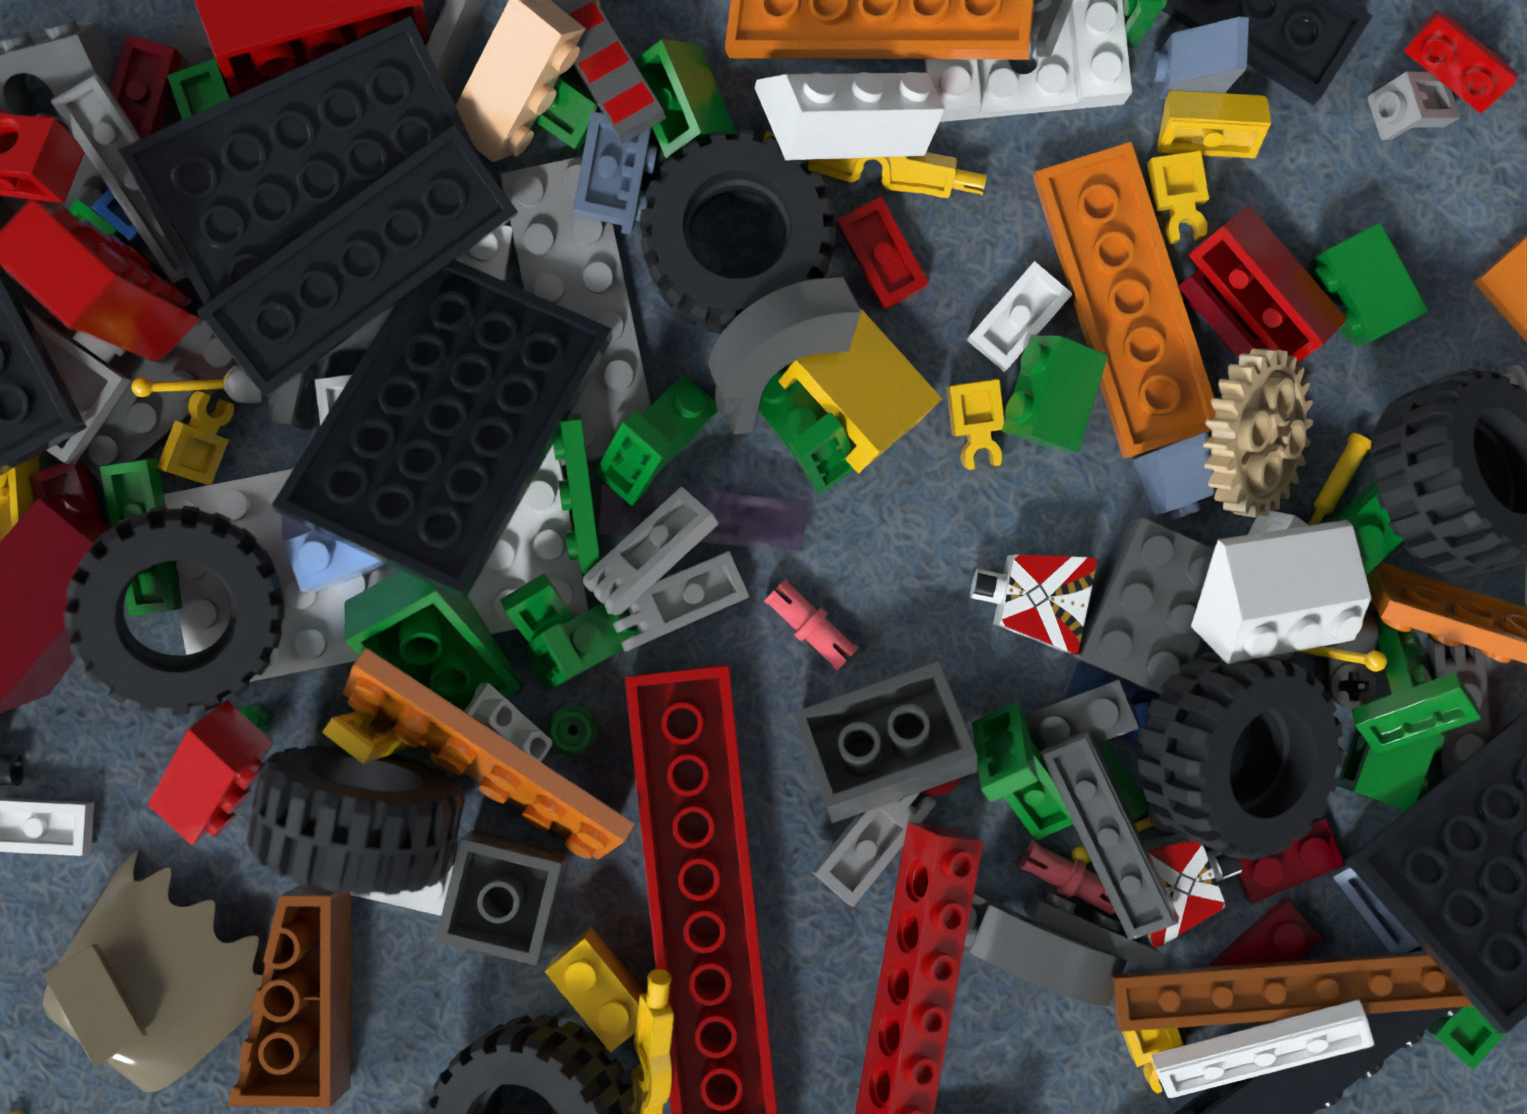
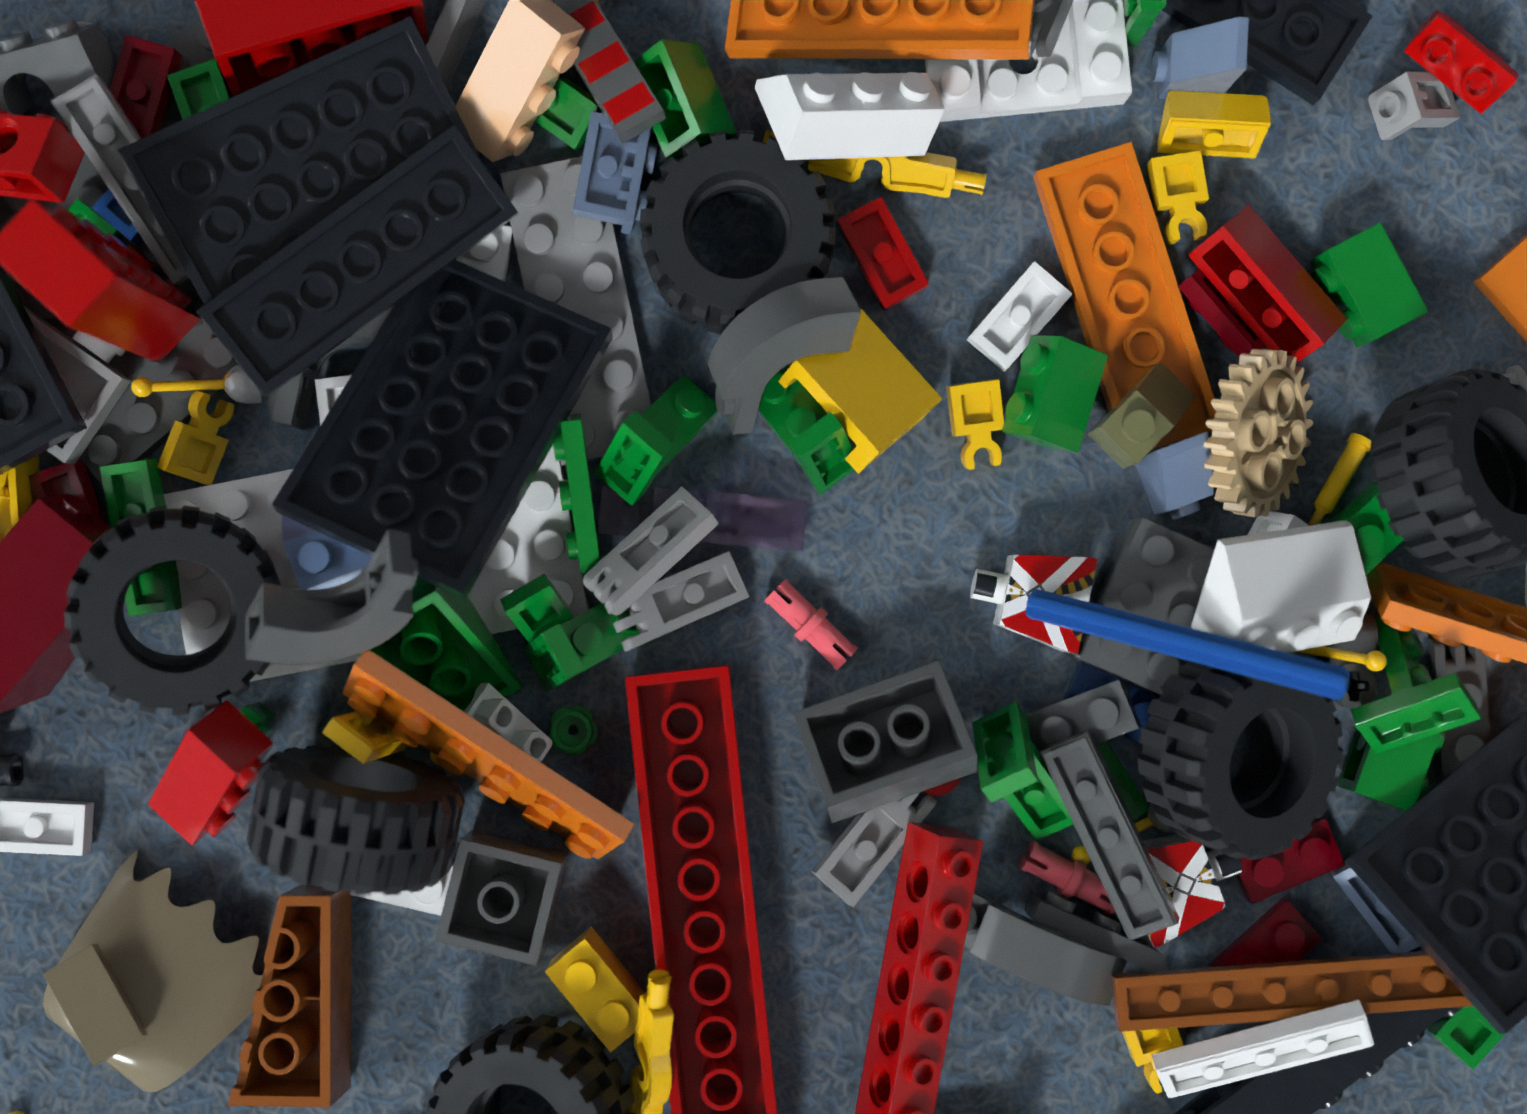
(335, 621): none -> dark grey arch
(1142, 416): none -> olive slope
(1189, 644): none -> blue axle

